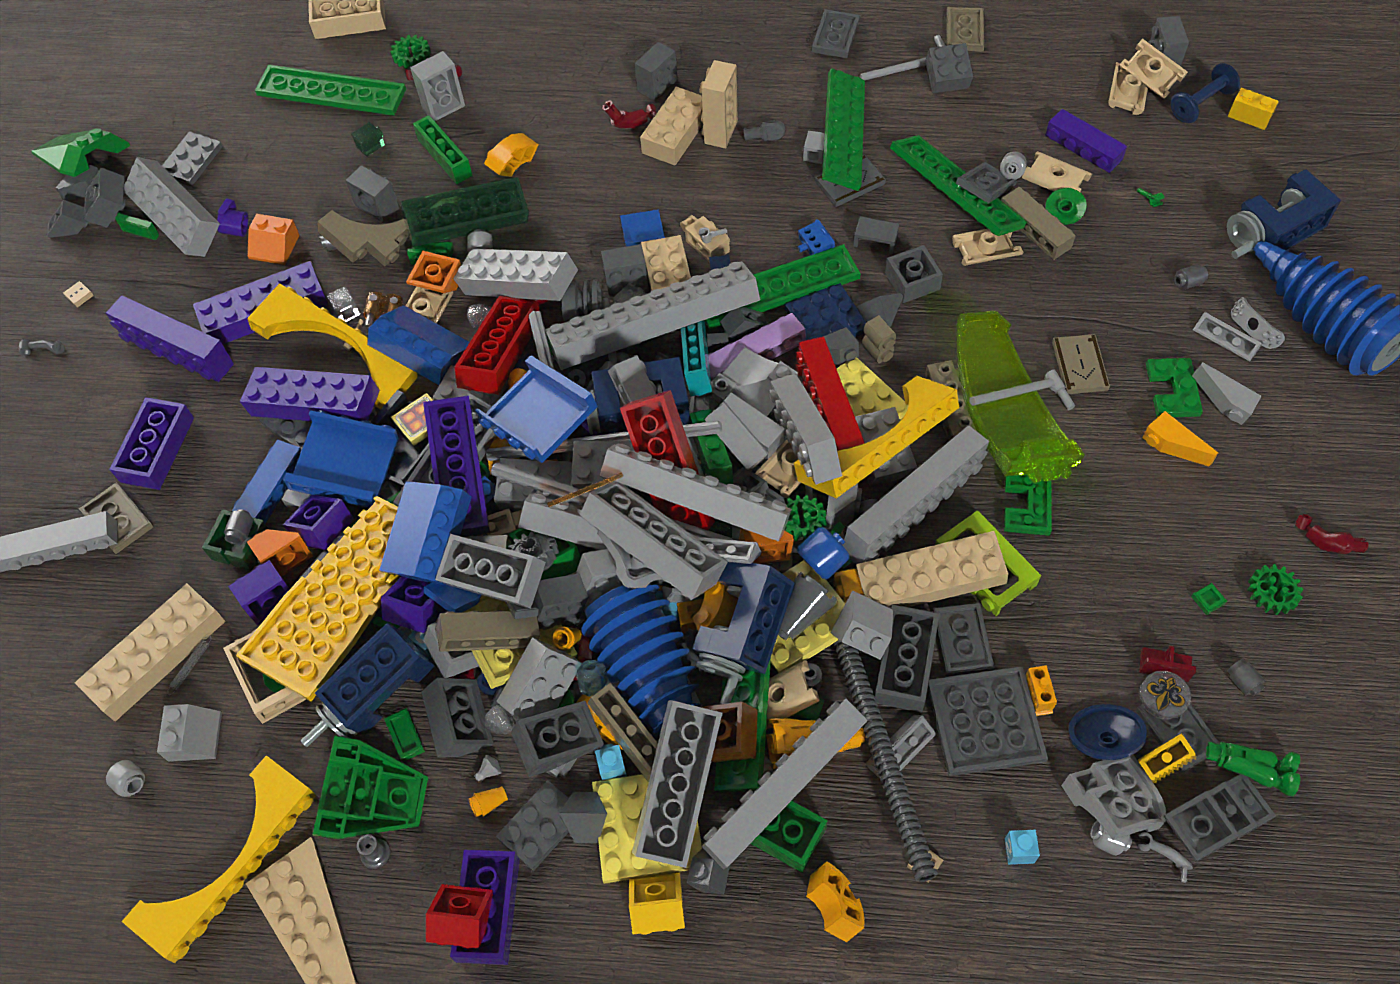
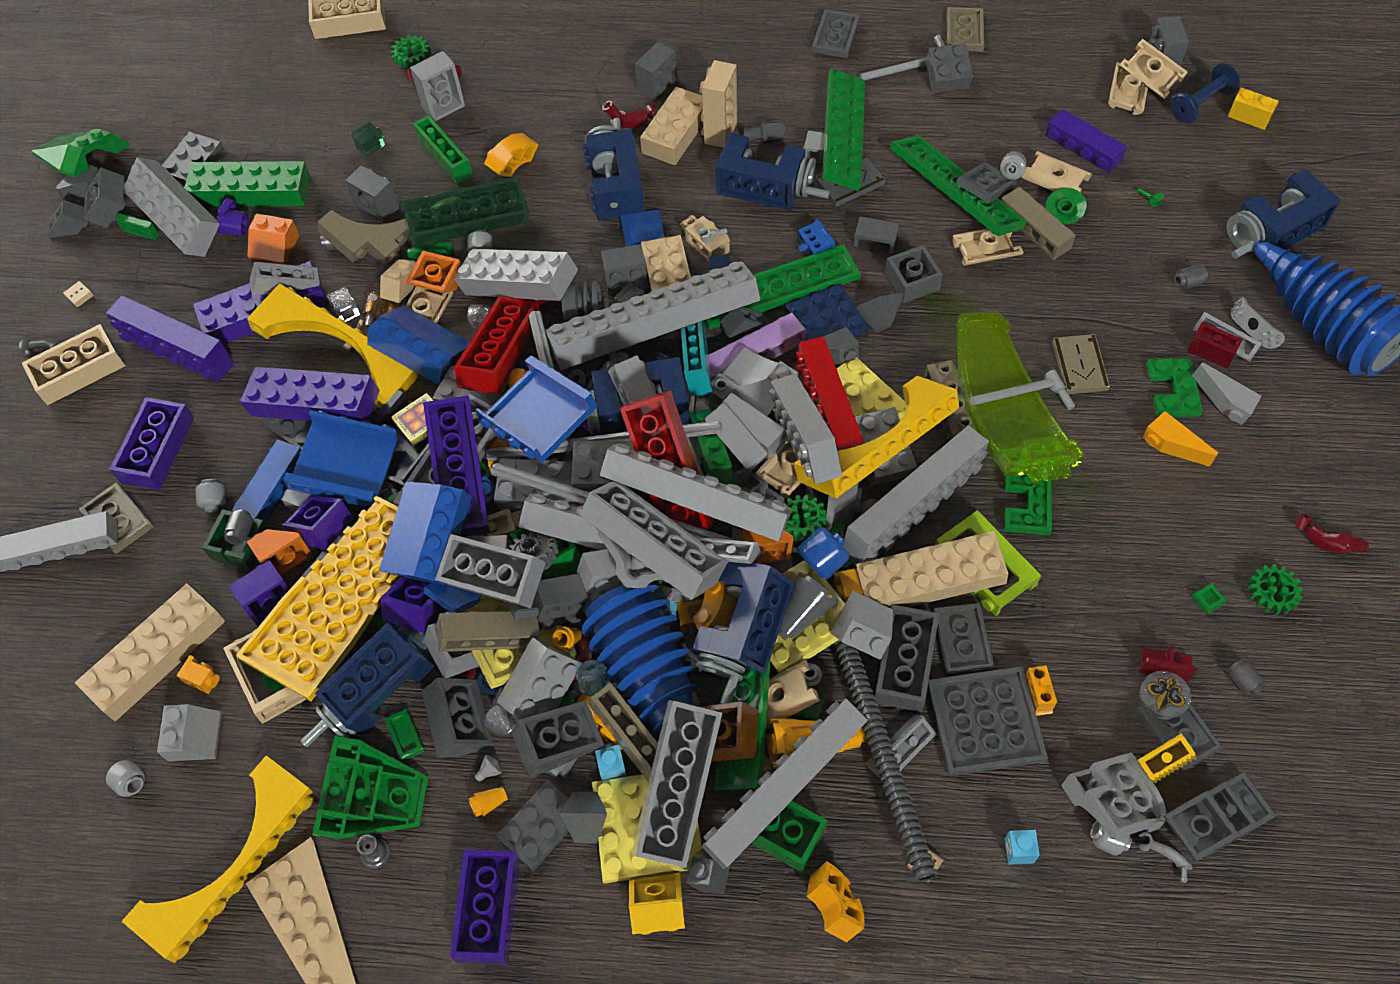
(73, 364): none -> tan brick
(190, 664): light grey piece -> none
(198, 675): none -> light orange brick
(210, 495): none -> light grey head
(249, 183): none -> green brick
(267, 276): none -> light grey slope
(331, 89): green plate -> none
(393, 281): none -> tan brick
(458, 916): red slope -> none
(585, 489): clear orange piece -> none
(612, 153): none -> dark blue piece
(717, 341): dark grey tile -> none
(765, 182): none -> dark blue piece
(879, 339): dark tan brick -> none
(1107, 732): dark blue dish -> none
(1214, 345): none -> dark red panel
(1258, 765): green piece -> none

